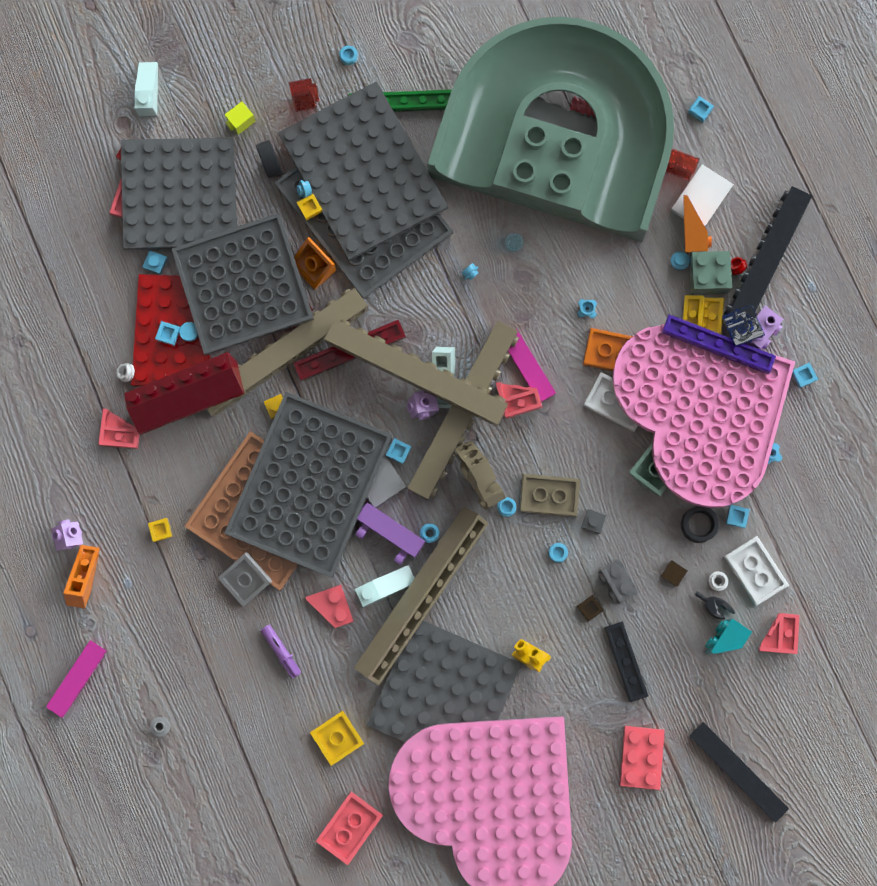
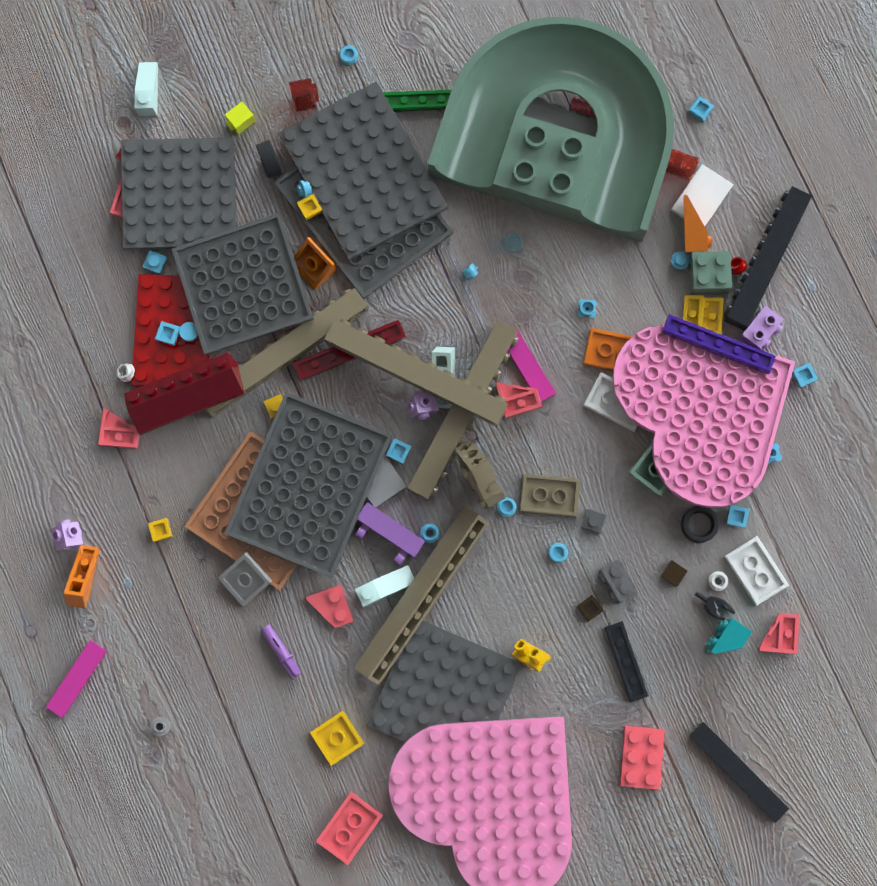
(743, 325): piece -> none

